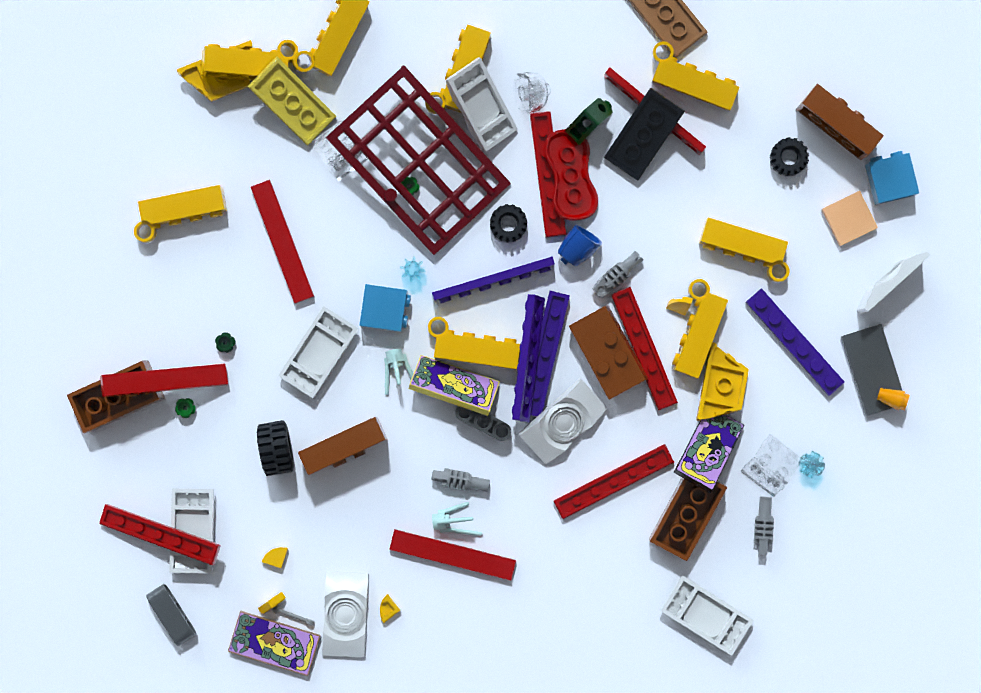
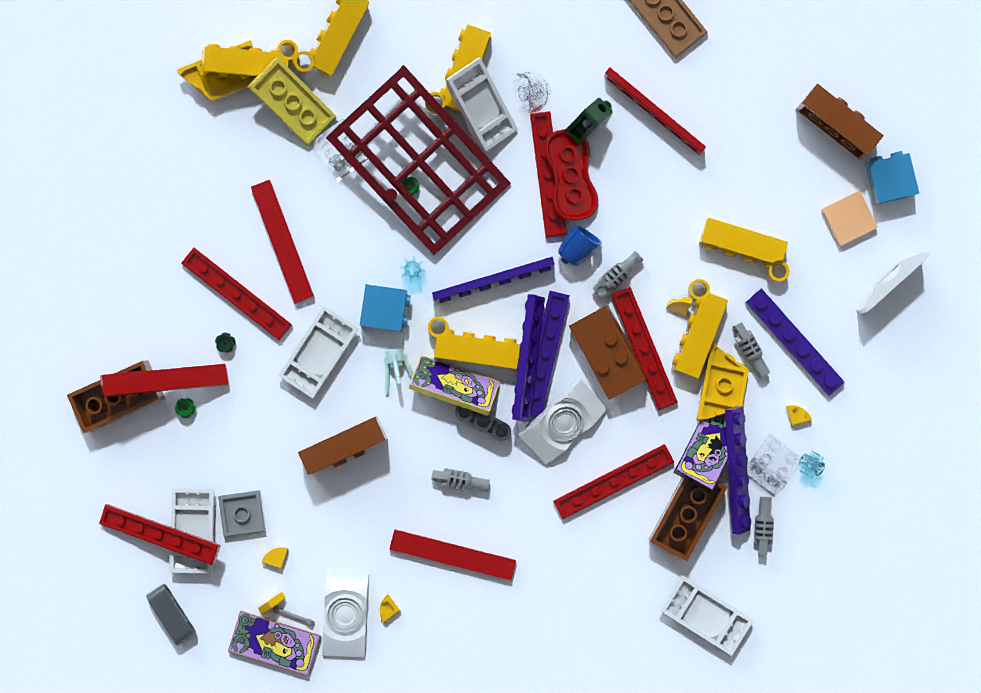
(180, 207): yellow hinge -> none
(236, 293): none -> red tile
(242, 513): none -> light grey tile
(275, 448): black tyre -> none
(442, 521): light aqua plant -> none
(508, 236): black tyre -> none
(644, 134): black tile -> none
(692, 82): yellow hinge -> none
(737, 468): none -> dark purple plate
(750, 349): none -> light grey hinge
(797, 415): none -> yellow tile
(802, 156): black tyre -> none
(871, 366): dark grey tile -> none
(894, 398): light orange cone -> none

